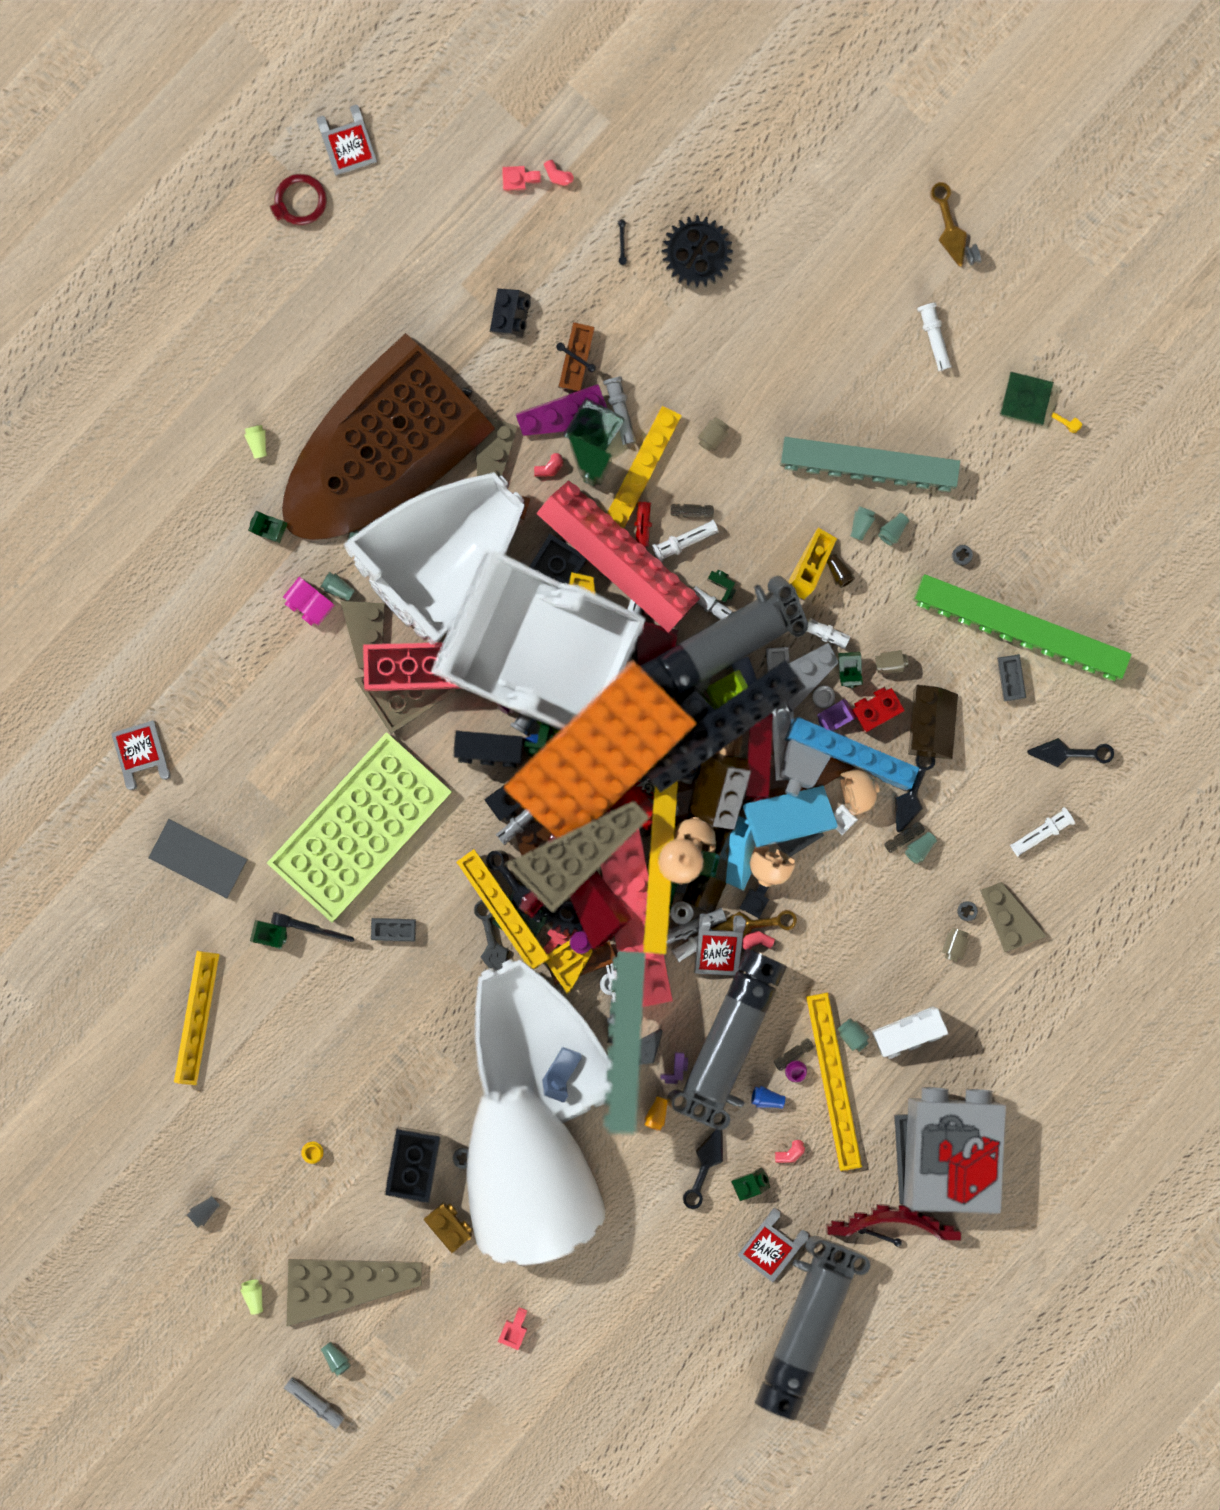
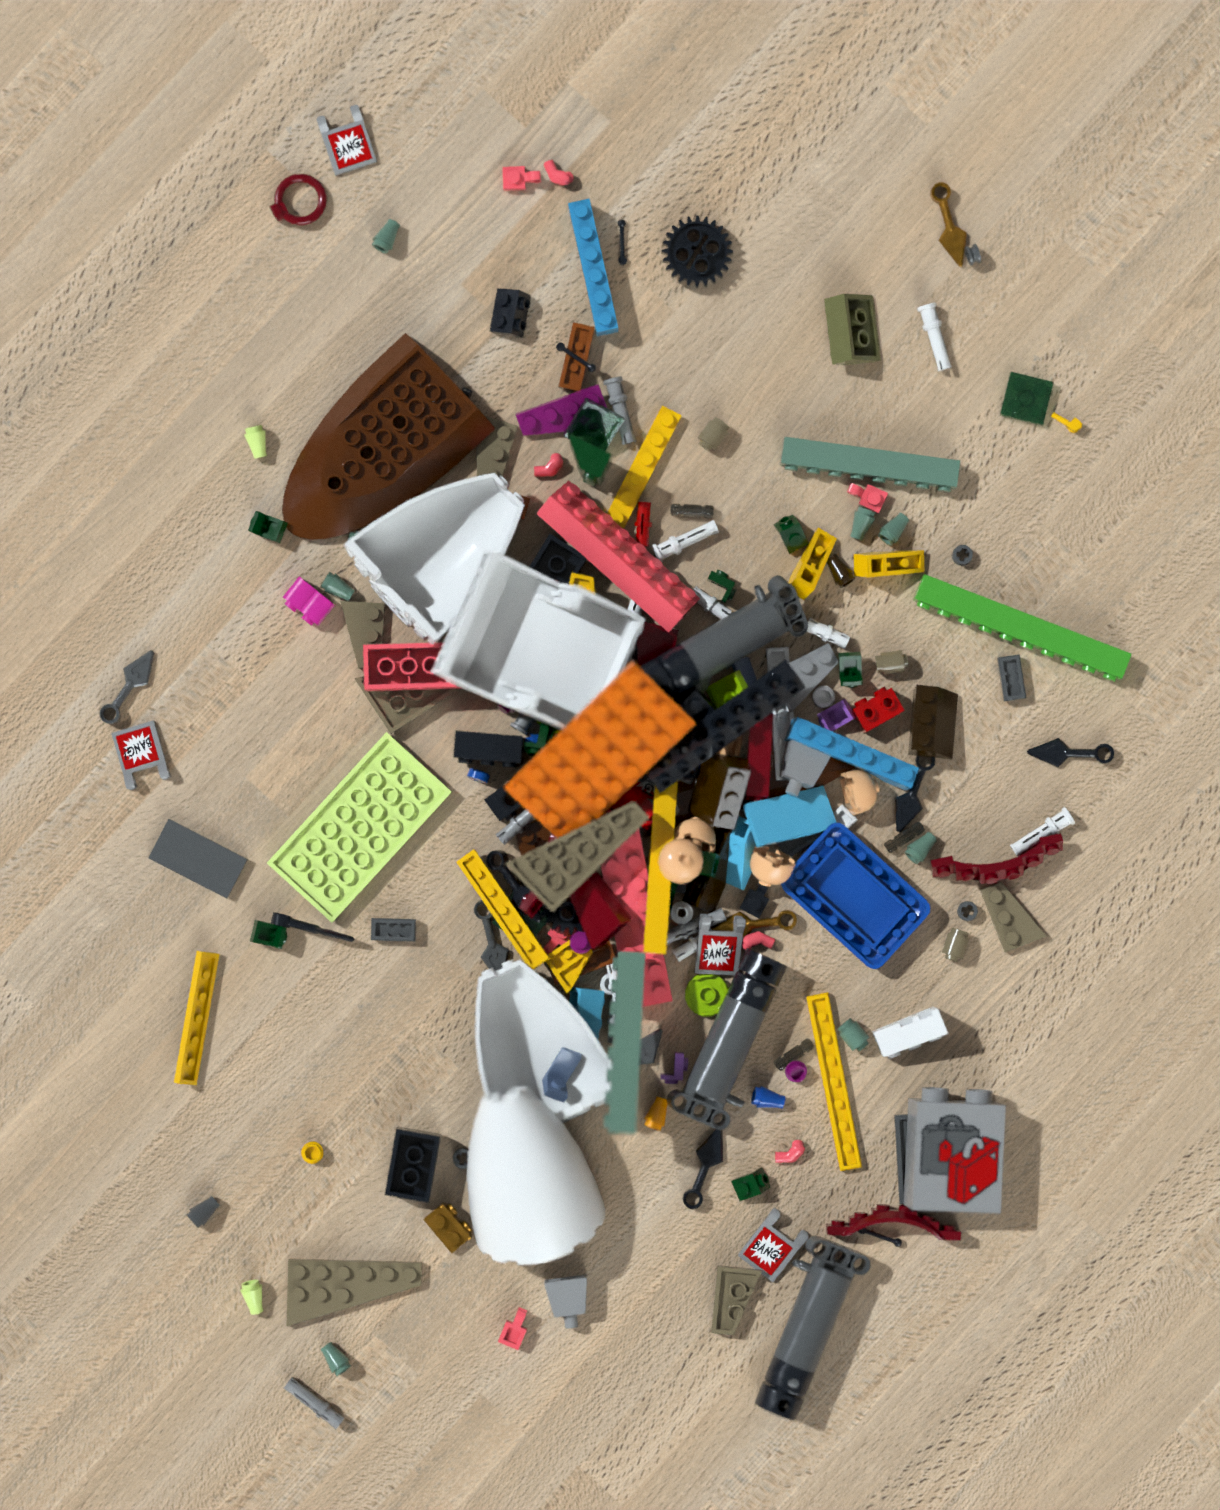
(136, 675): none -> dark grey piece
(386, 236): none -> sand green cone
(478, 776): none -> blue tile
(567, 1297): none -> light grey torso
(589, 1006): none -> medium azure slope
(593, 267): none -> dark azure arch
(705, 994): none -> lime tile
(732, 1294): none -> dark tan wing
(791, 533): none -> dark green bracket
(852, 329): none -> olive slope
(856, 896): none -> blue wedge
(870, 497): none -> coral plate
(888, 563): none -> yellow slope
(994, 872): none -> dark red piece

